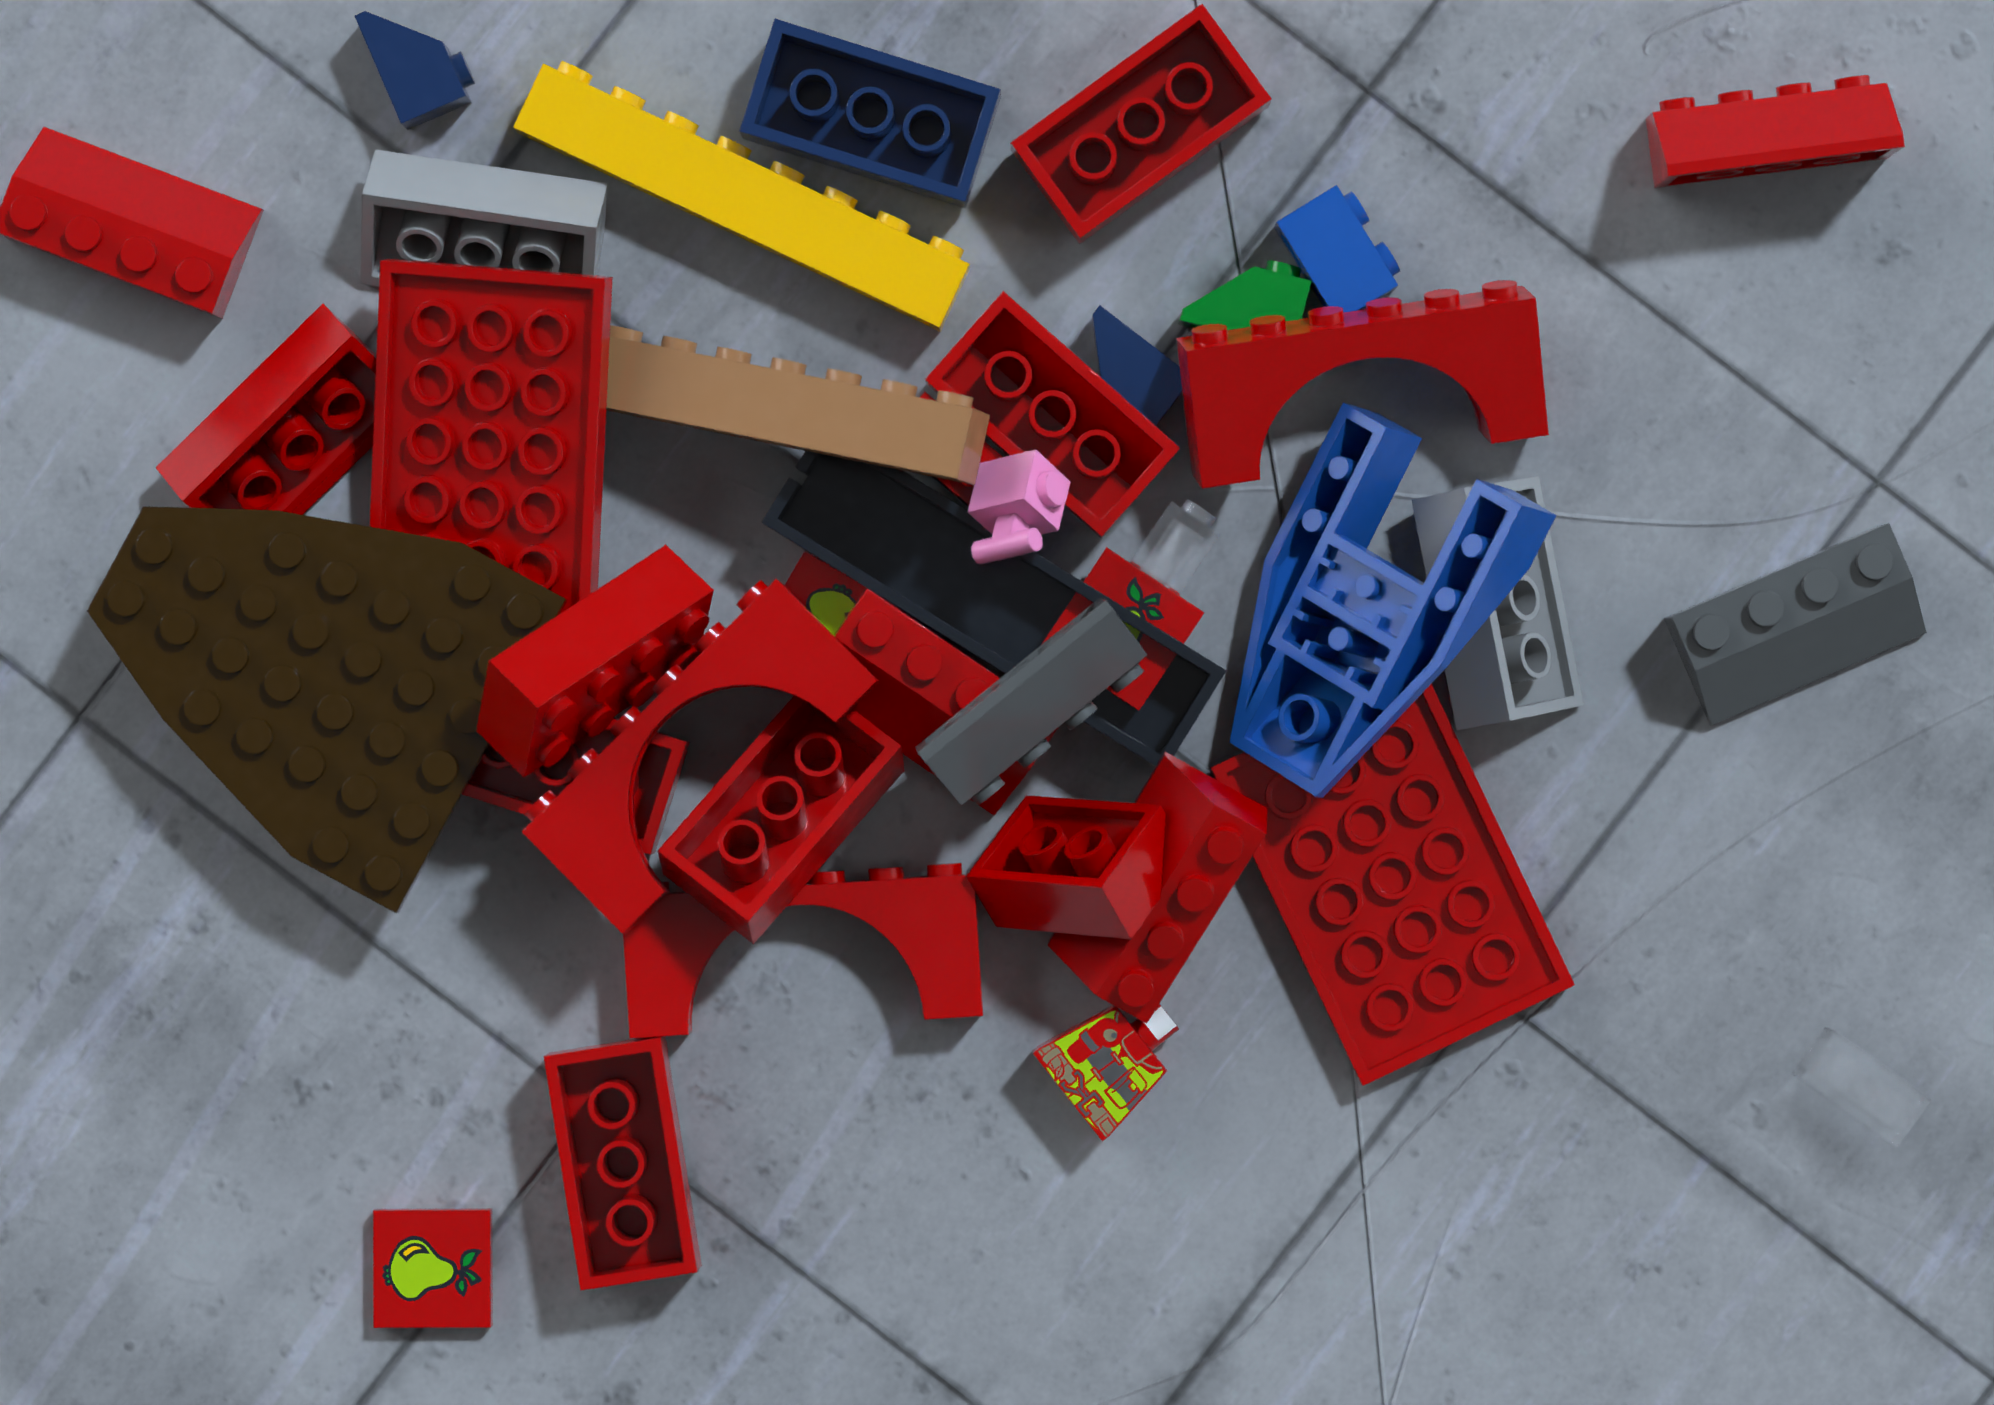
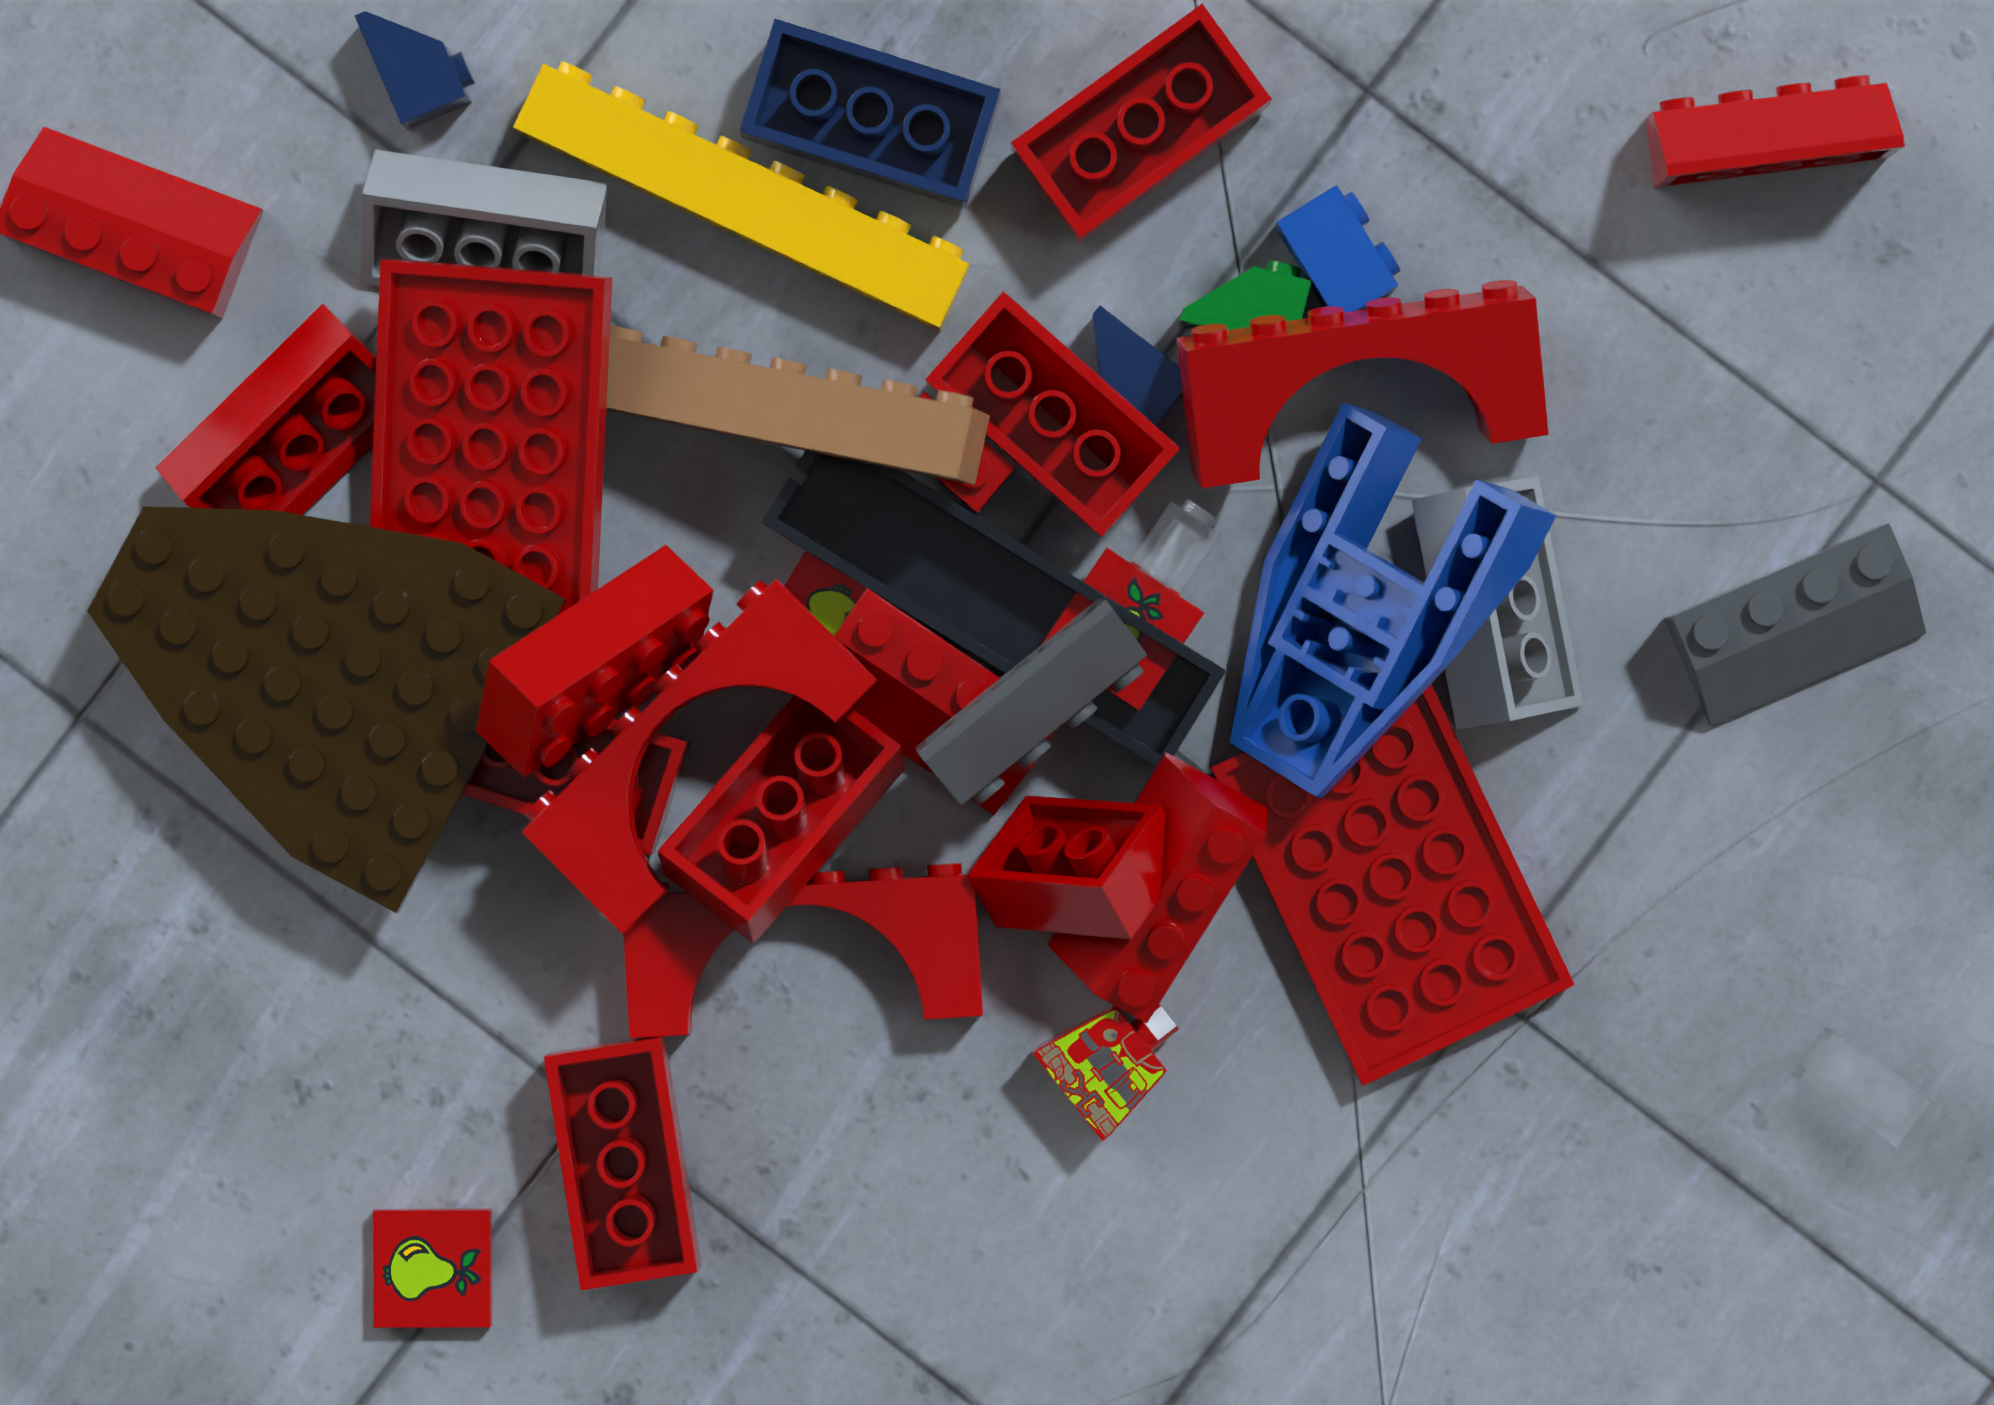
(1016, 503): bright pink brick -> none

